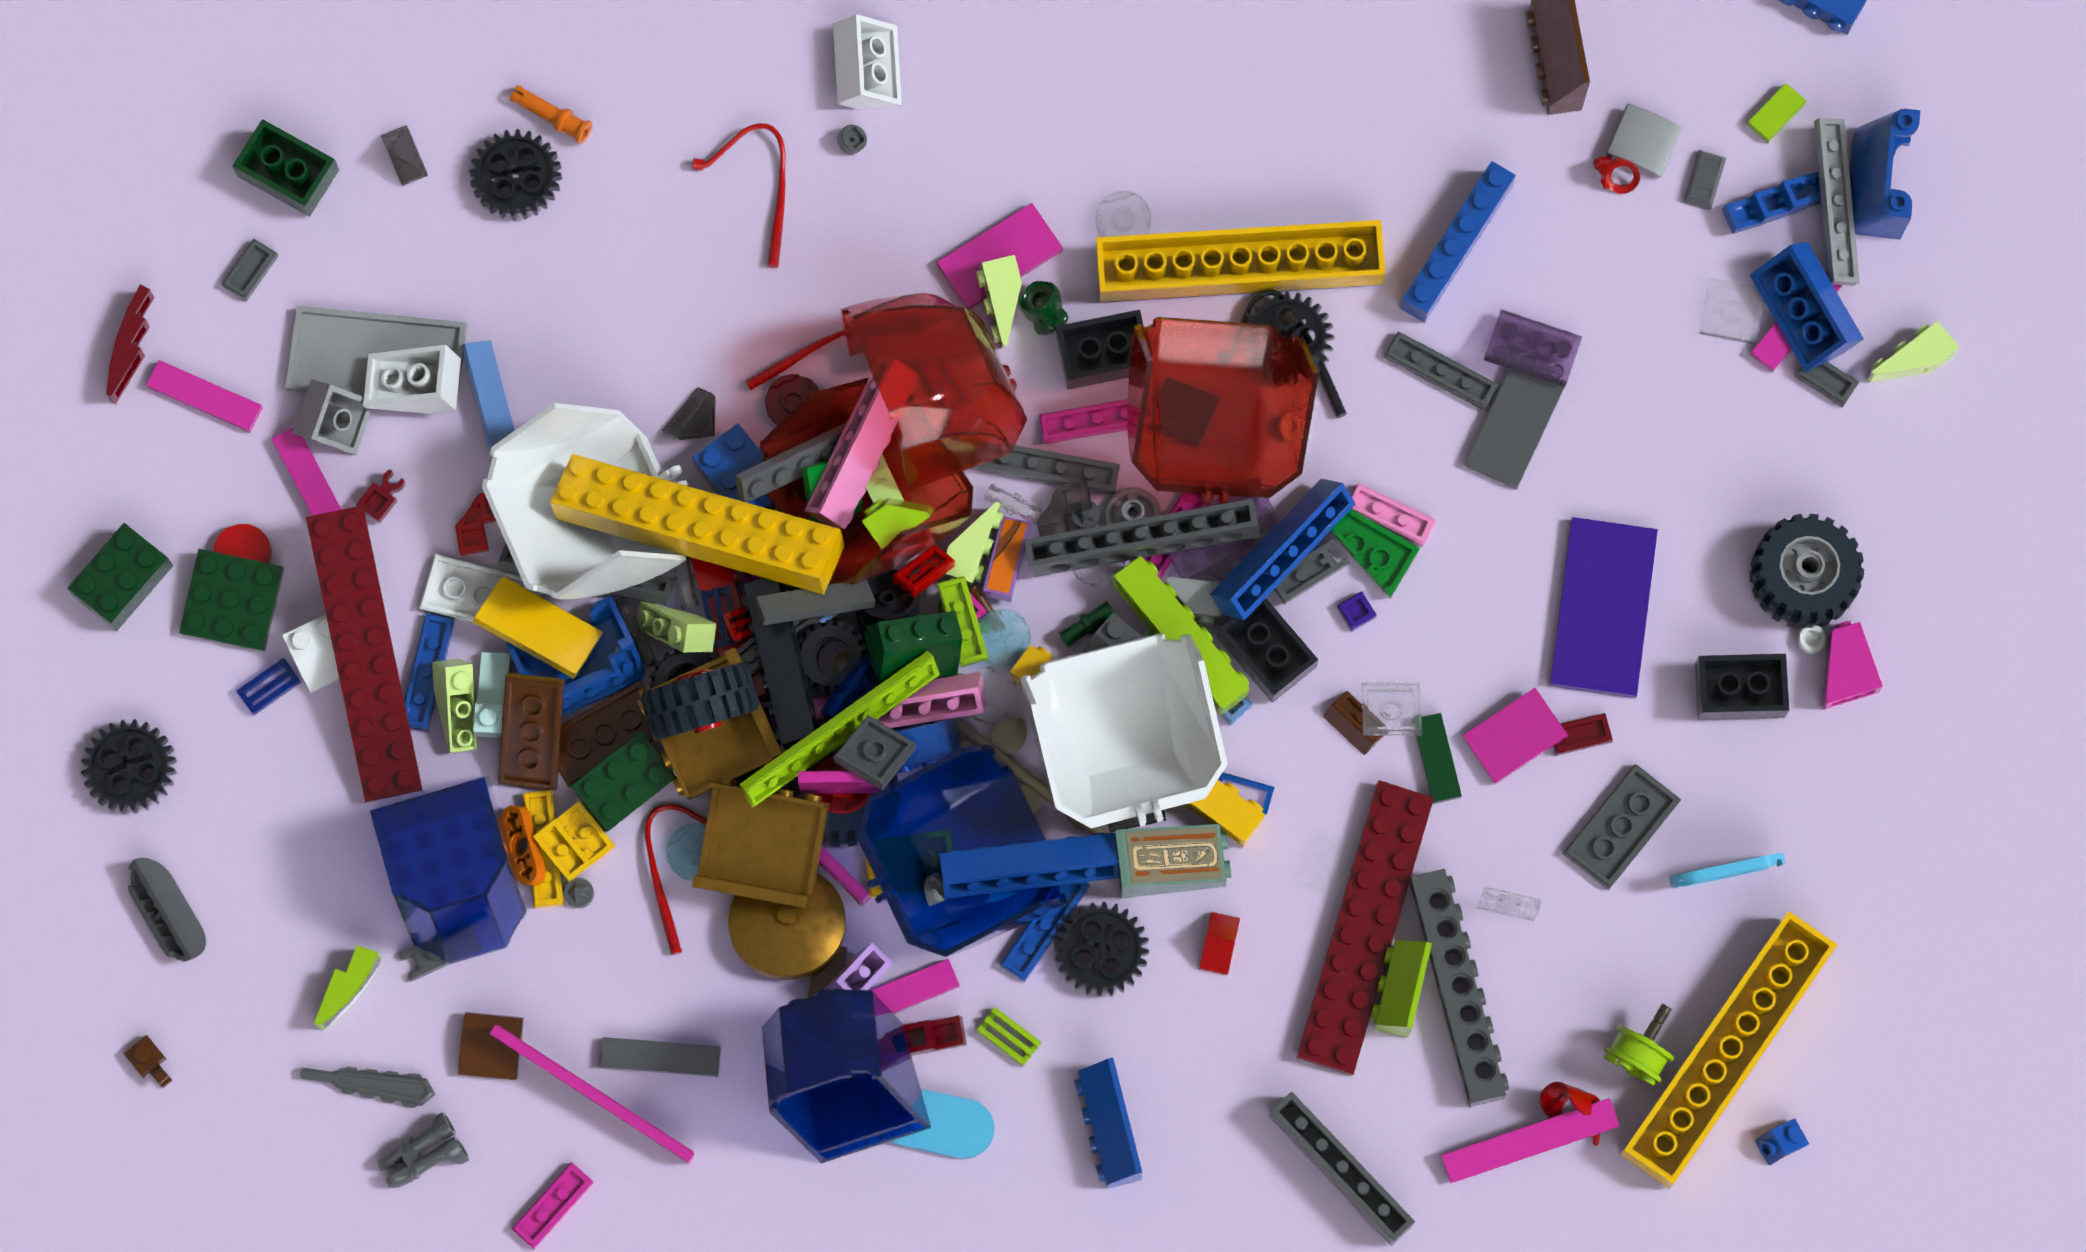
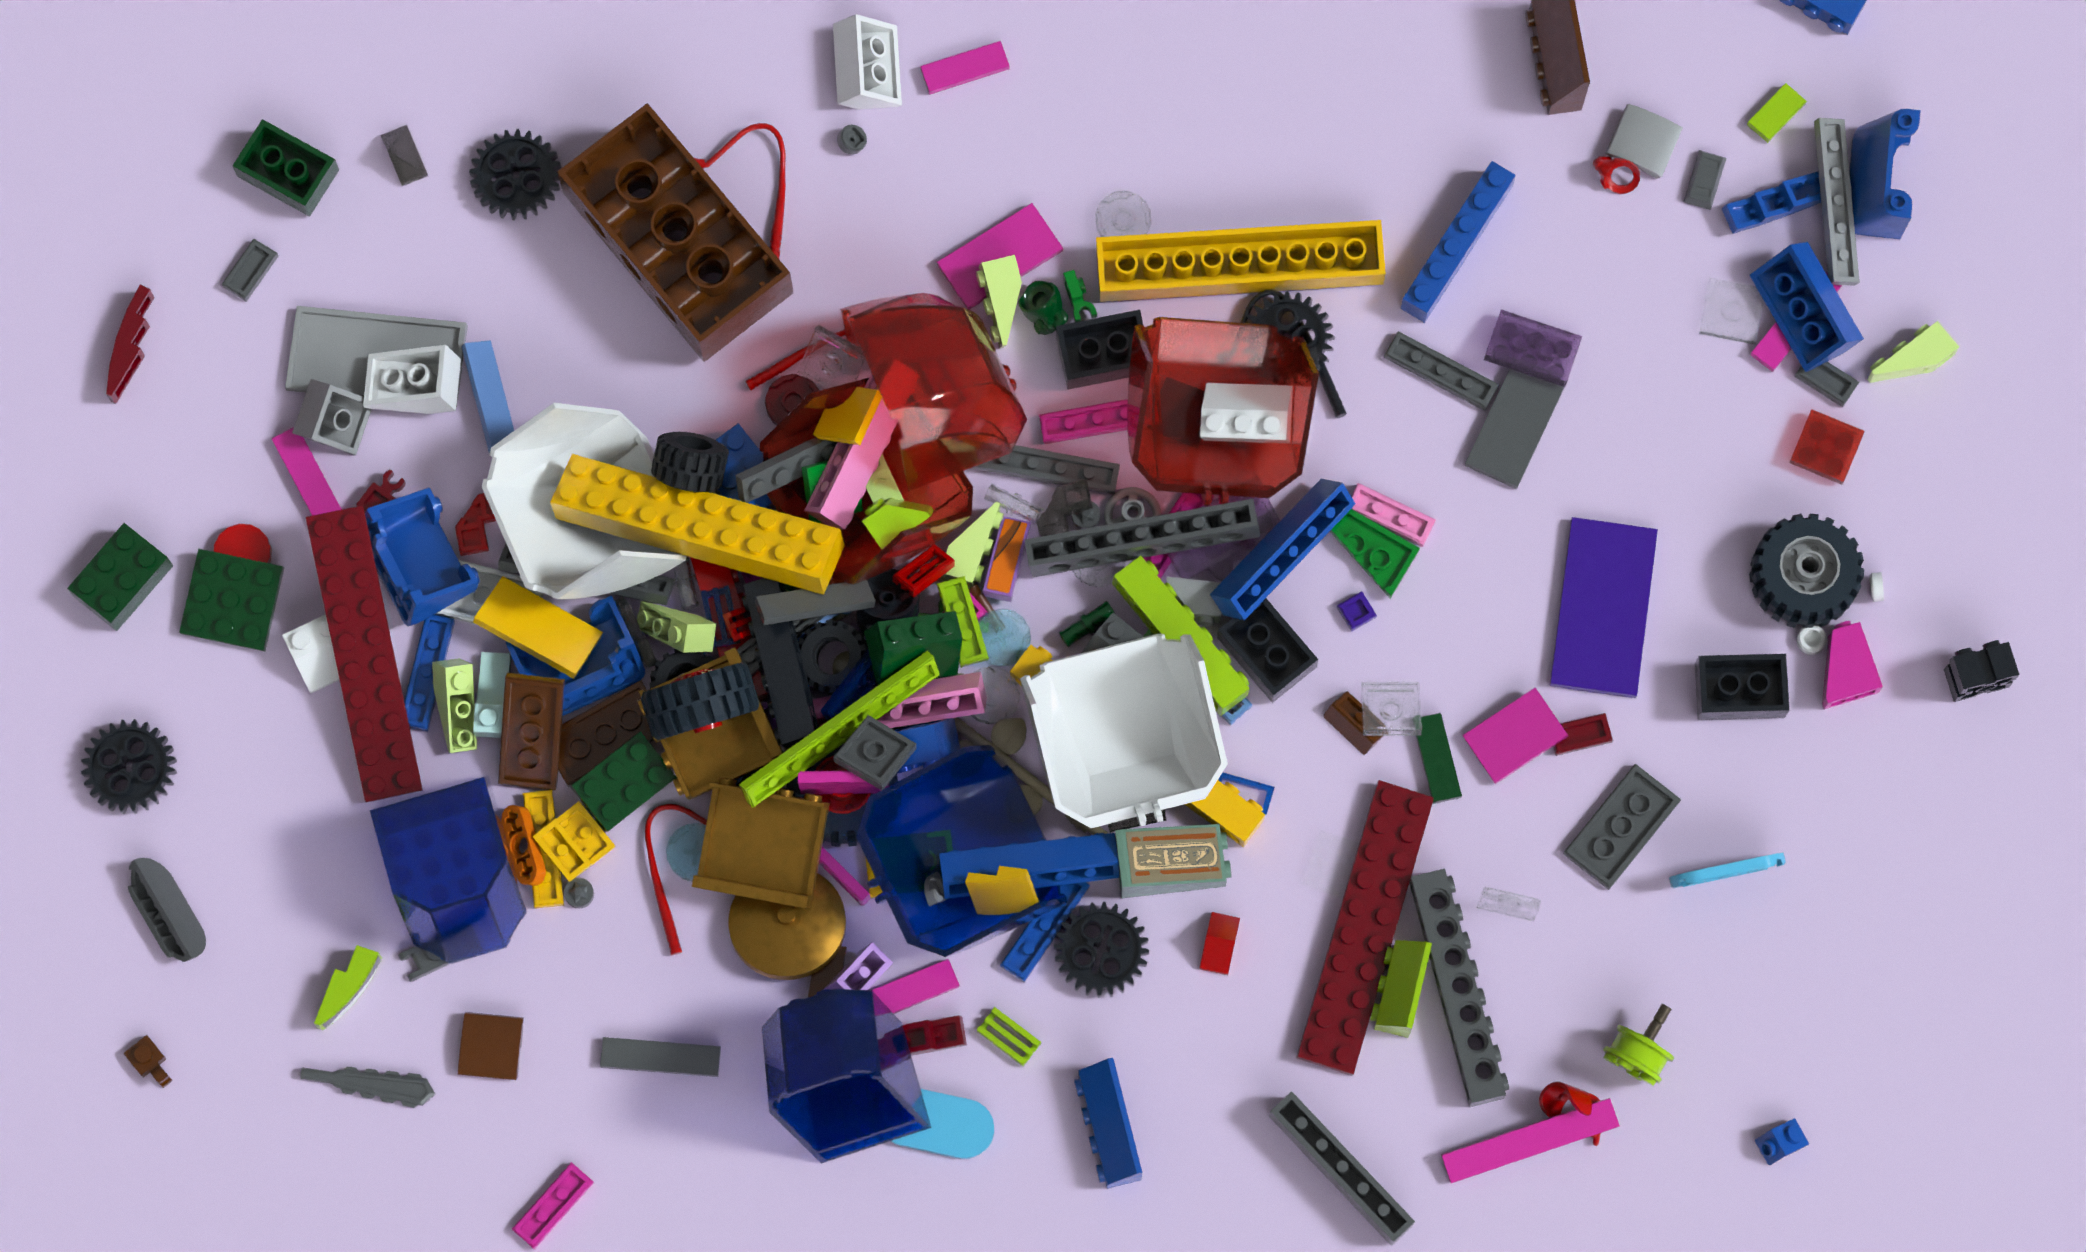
(204, 396): dark pink tile -> none
(271, 685): clear blue tile -> none
(409, 1152): dark grey piece -> none
(417, 557): none -> blue windscreen
(562, 119): orange pin -> none
(592, 1093): dark pink tile -> none
(682, 198): none -> reddish brown brick
(689, 461): none -> black tyre
(694, 418): clear smoke slope -> none
(831, 359): none -> clear tile
(851, 419): none -> yellow tile
(965, 67): none -> dark pink tile
(1001, 894): none -> yellow slope
(1075, 289): none -> green plate
(1246, 413): none -> white slope
(1310, 572): dark grey hinge -> none
(1729, 1050): yellow brick -> none
(1826, 446): none -> clear red plate
(1876, 587): none -> white tile
(1981, 671): none -> black brick

